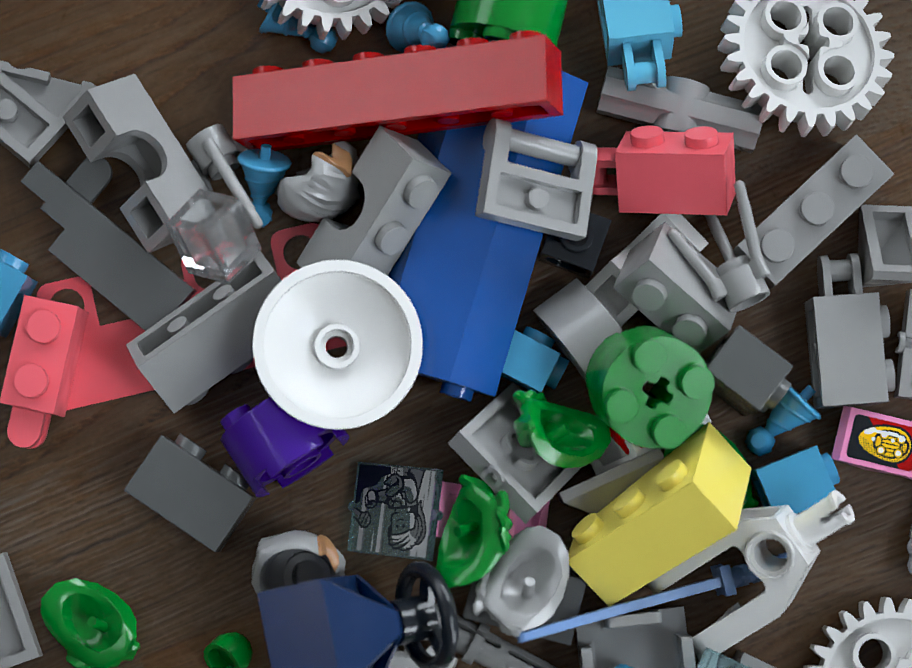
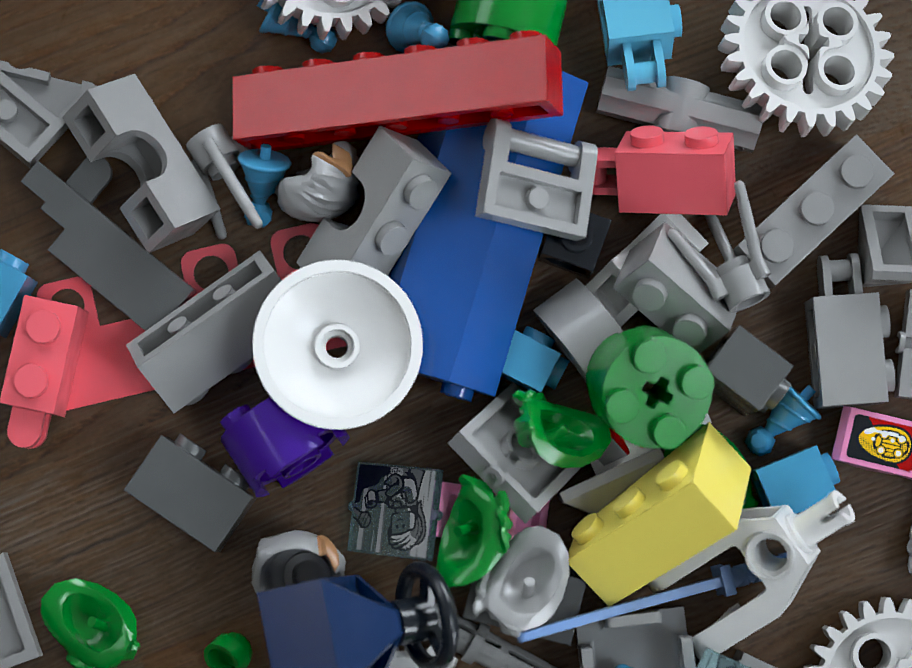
(213, 236): clear brick -> none

